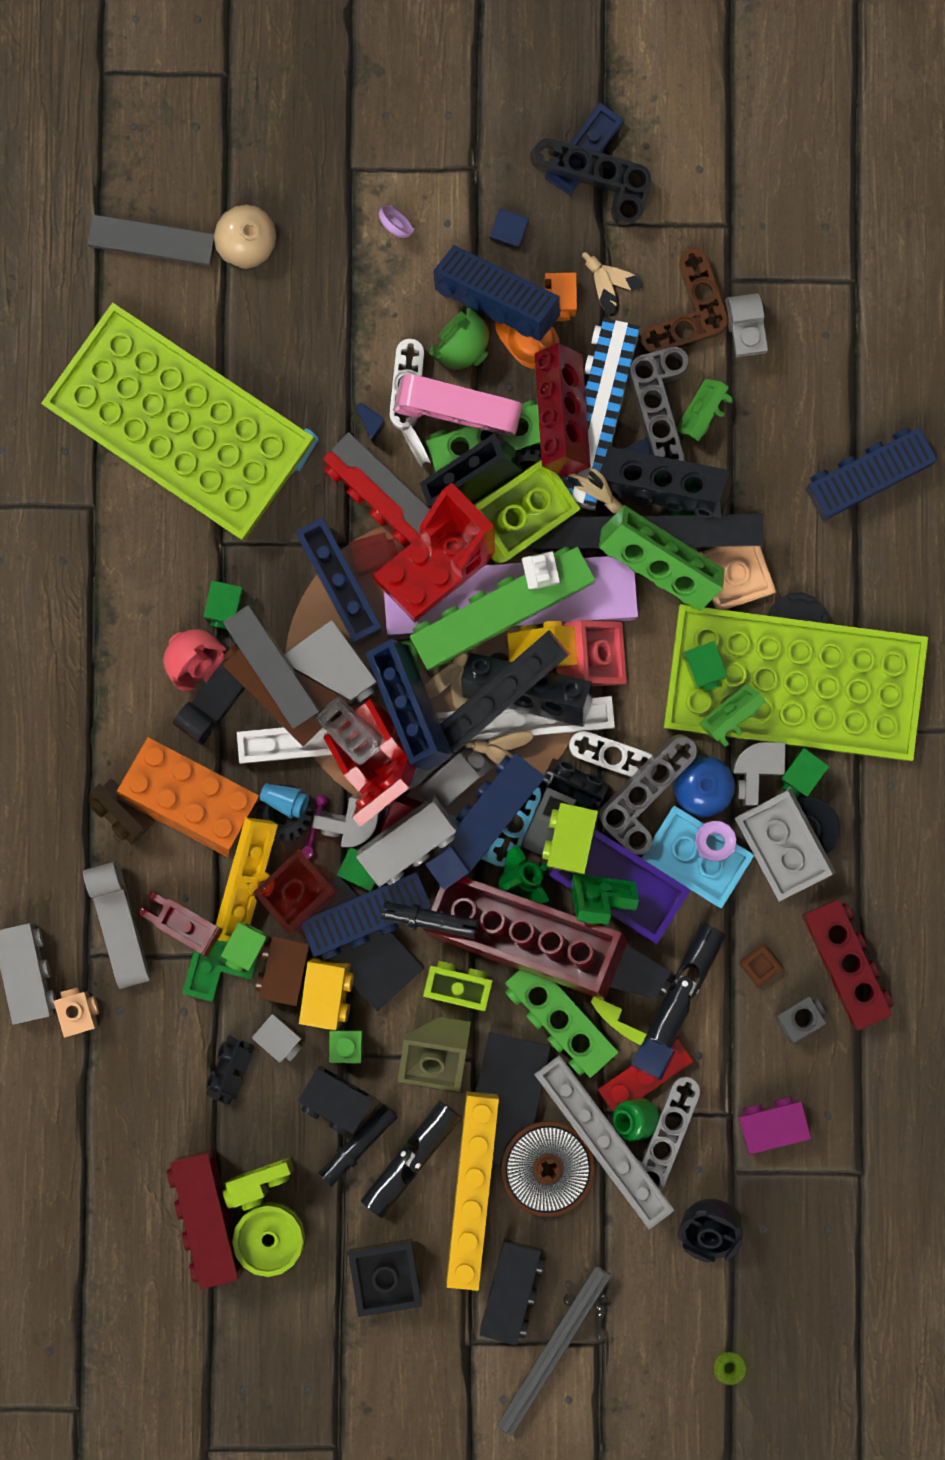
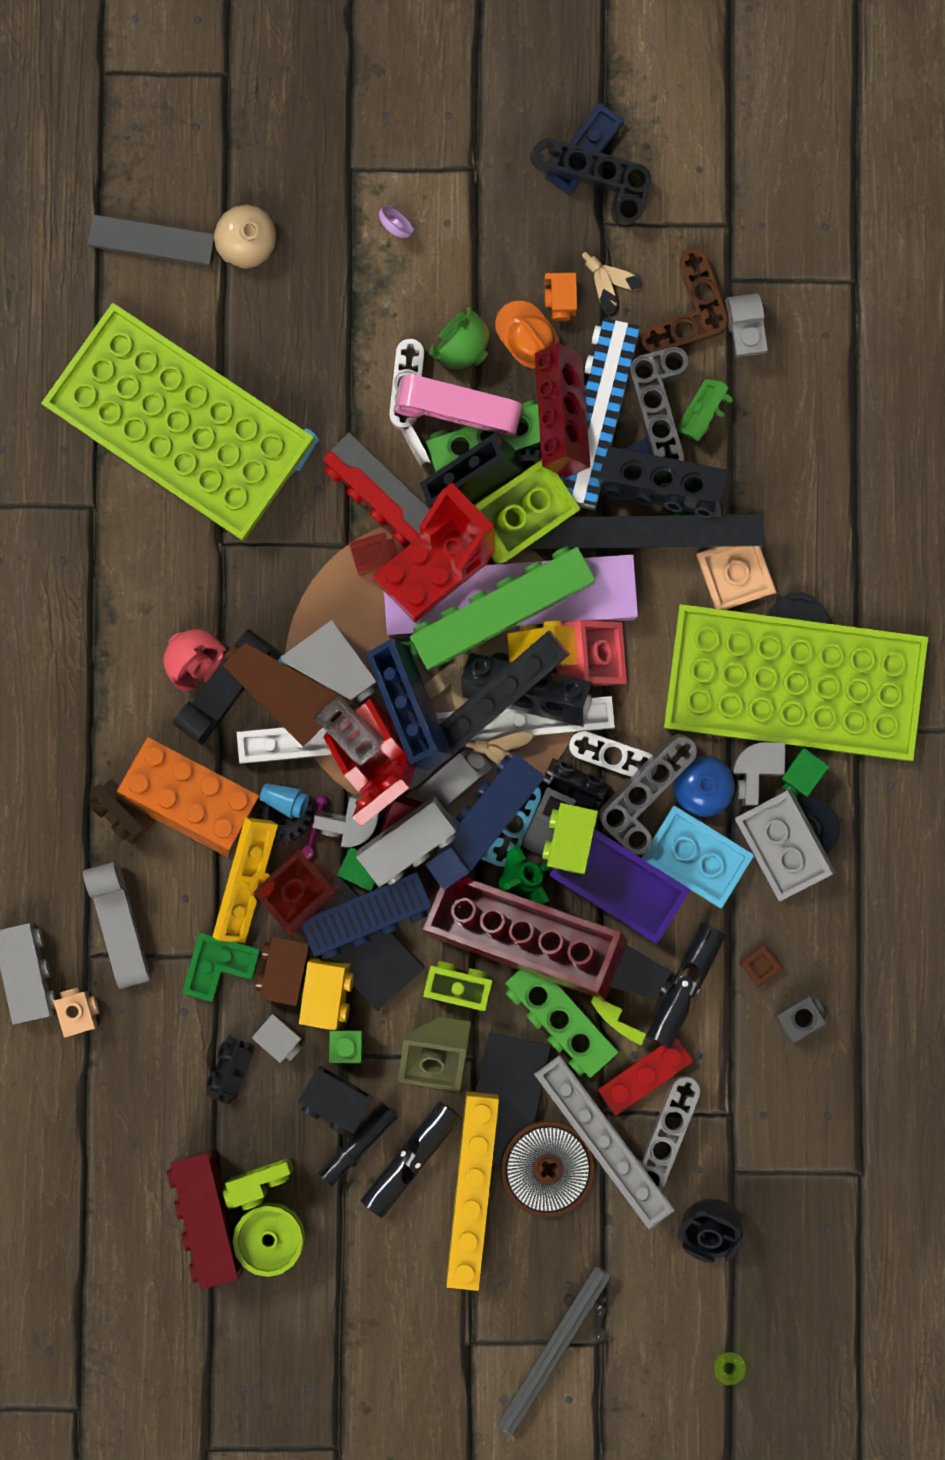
(183, 924): hinge -> none
(222, 603): green brick -> none
(244, 947): bright green brick -> none
(271, 666): dark grey tile -> none
(339, 581): dark blue brick -> none
(371, 421): dark blue slope -> none
(385, 1277): black brick -> none
(429, 919): black pin -> none
(496, 293): dark blue brick -> none
(509, 228): dark blue tile -> none
(511, 1292): black brick -> none
(540, 570): white tile -> none
(596, 895): green plate -> none
(597, 488): tan piece -> none
(635, 1119): green head -> none
(653, 1058): dark blue tile -> none
(661, 558): bright green brick -> none
(705, 667): green brick -> none
(721, 829): lavender piece -> none
(731, 712): bright green plate -> none
(773, 1125): magenta brick -> none
(871, 473): dark blue brick -> none
(879, 1002): dark red brick -> none

